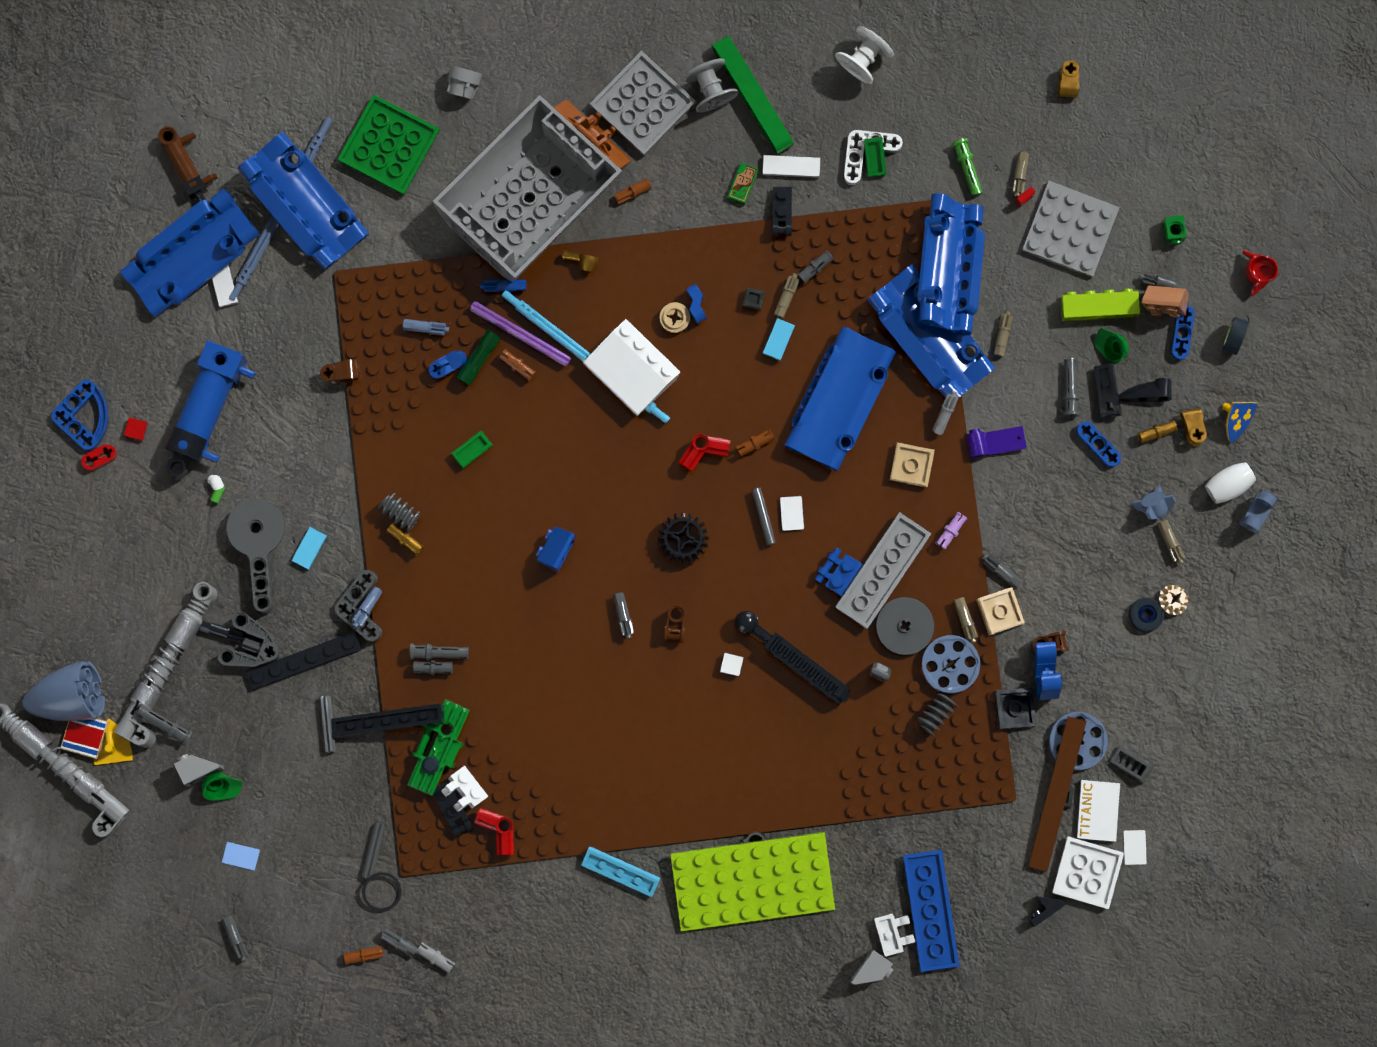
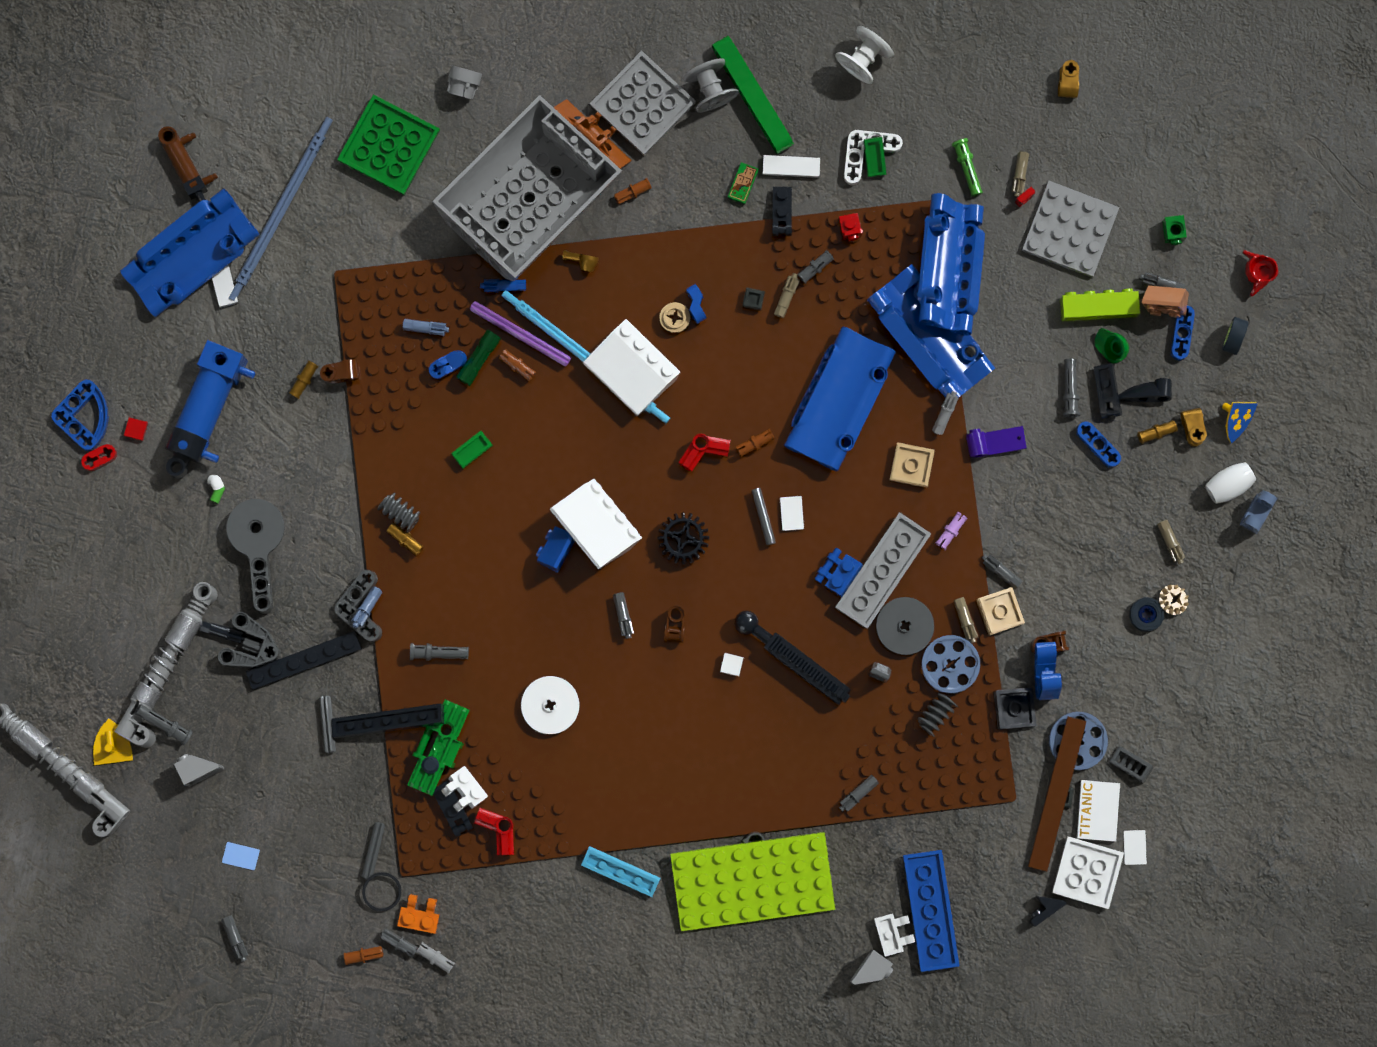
(67, 694): sand blue cylinder -> none
(85, 737): tile -> none
(220, 787): green piece -> none
(302, 201): blue panel -> none
(303, 379): none -> pearl gold pin
(309, 548): medium azure tile -> none
(418, 919): none -> orange plate
(433, 667): dark grey pin -> none
(536, 698): none -> white piece
(596, 524): none -> white slope
(778, 339): medium azure tile -> none
(850, 227): none -> red bracket
(855, 796): none -> dark grey piece
(1003, 334): dark tan piece -> none
(1155, 504): sand blue piece -> none

